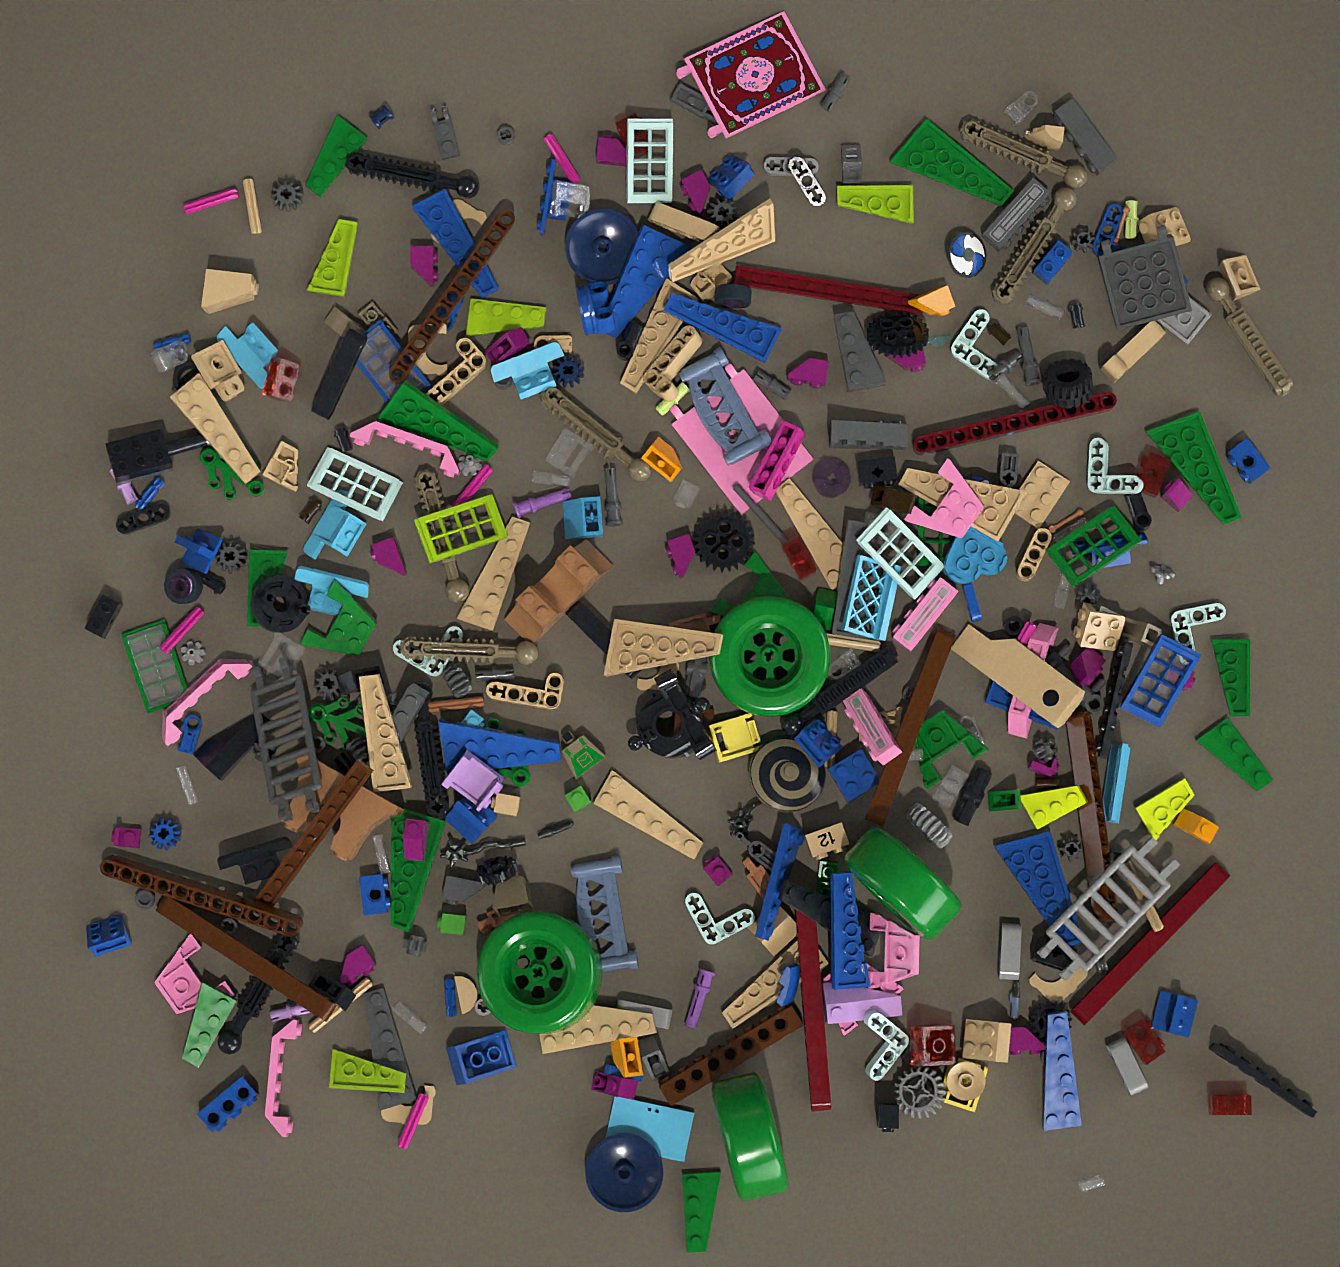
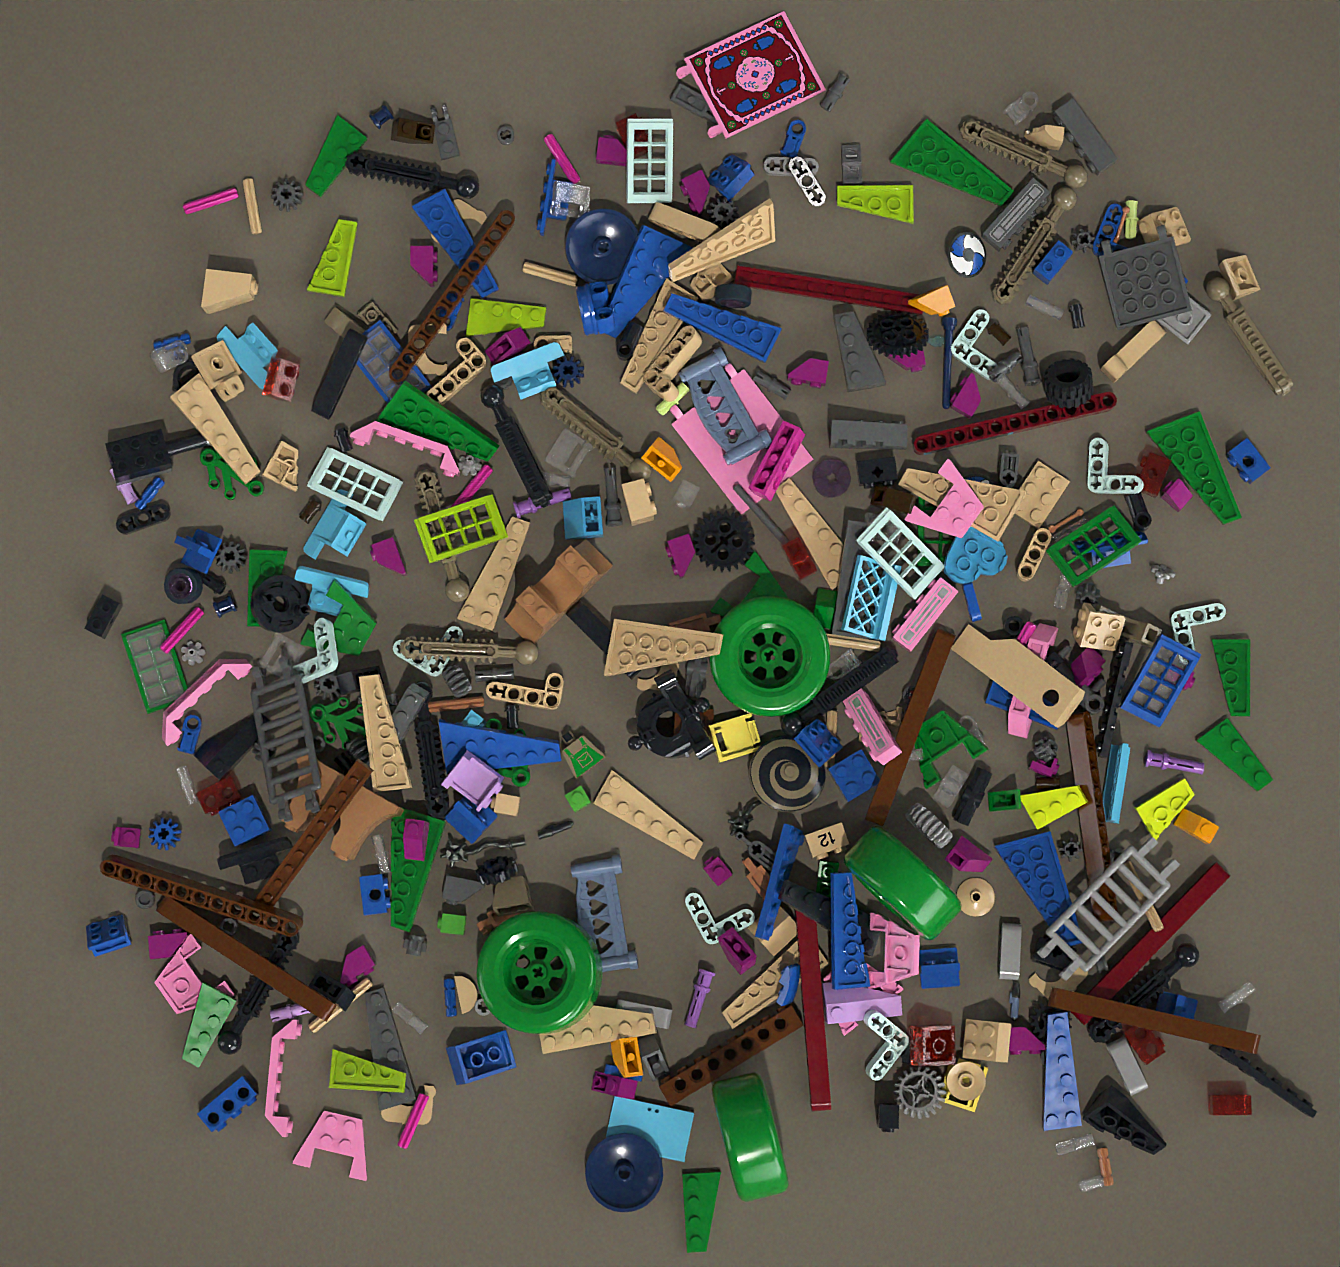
(166, 945): none -> magenta slope
(217, 790): none -> clear red brick
(224, 606): none -> dark blue bush
(245, 821): none -> blue brick
(322, 655): none -> light aqua beam
(339, 1135): none -> bright pink wing
(412, 131): none -> dark brown slope
(512, 716): none -> black pin
(517, 447): none -> black gear
(550, 274): none -> tan axle
(638, 502): none -> tan brick
(737, 951): none -> magenta slope
(793, 141): none -> blue piece
(939, 968): none -> blue bracket
(948, 325): none -> dark blue piece
(965, 895): none -> tan dish
(967, 857): none -> magenta slope
(968, 398): none -> magenta slope
(1074, 1144): none -> clear axle
(1105, 1167): none -> nougat axle
(1118, 1116): none -> black wedge
(1154, 1020): none -> reddish brown beam
(1185, 956): none -> black gear
(1197, 767): none -> medium lavender pin
(1236, 997): none -> clear pin

